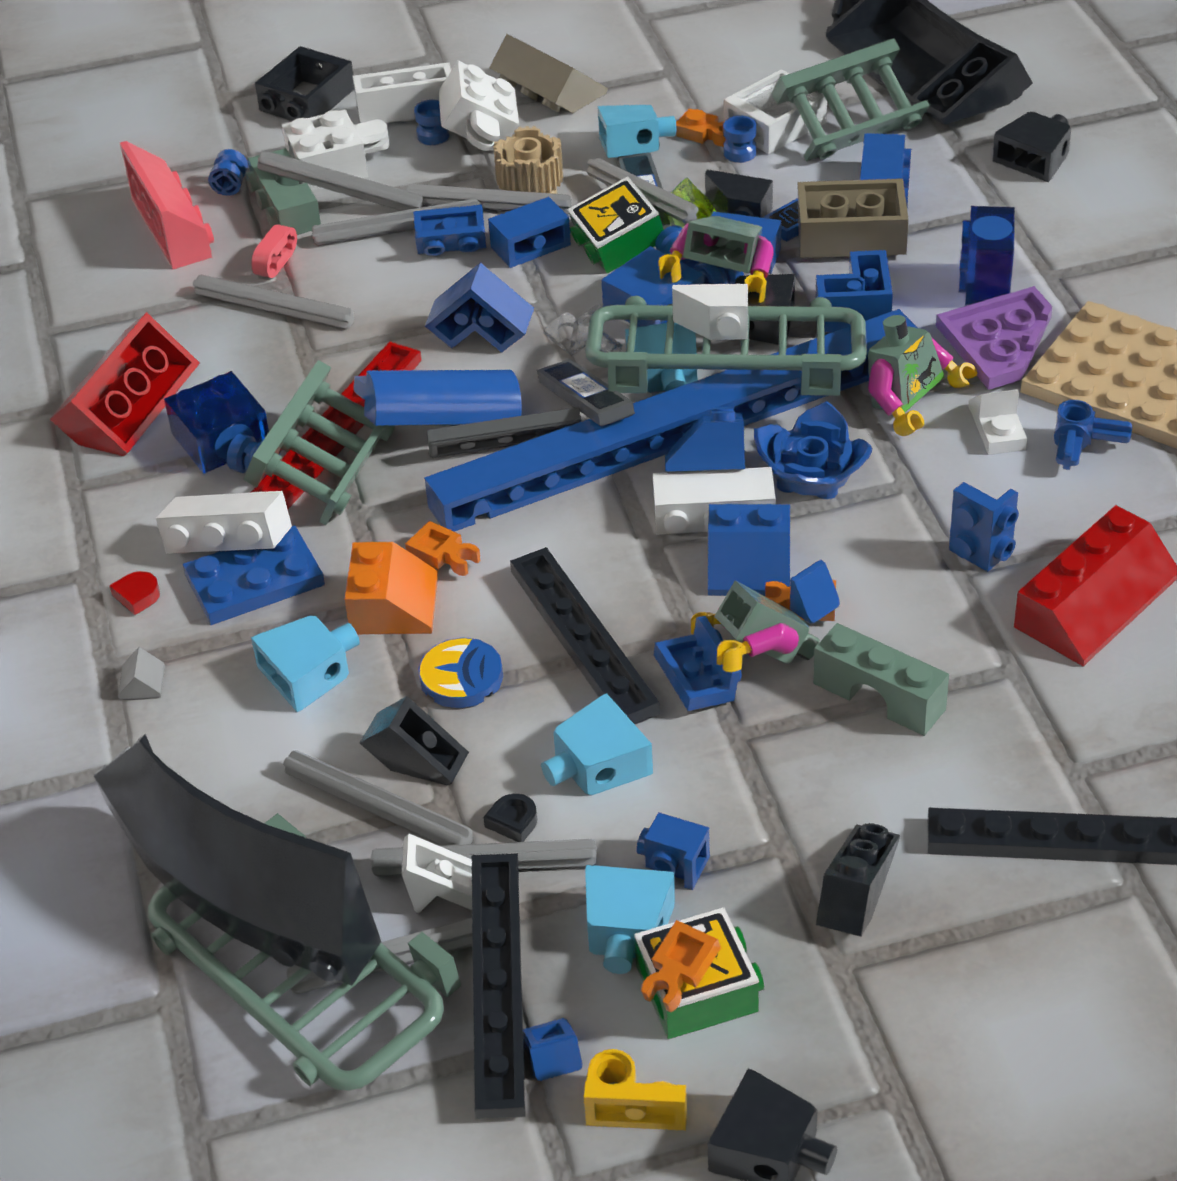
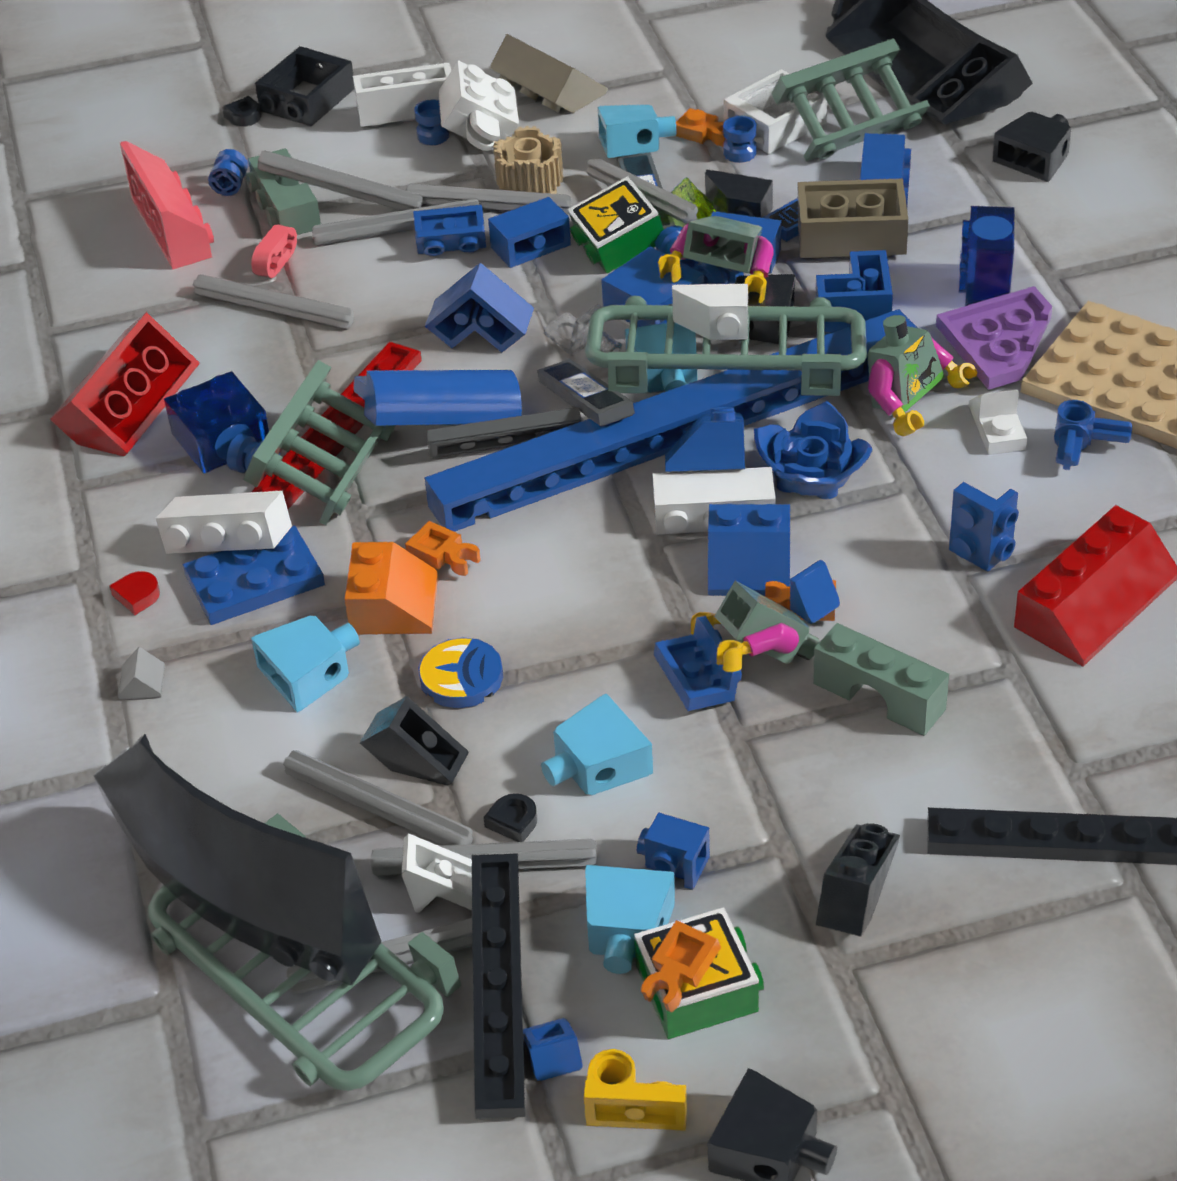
(242, 112): none -> black tile
(335, 142): white brick -> none
(583, 634): black plate -> none

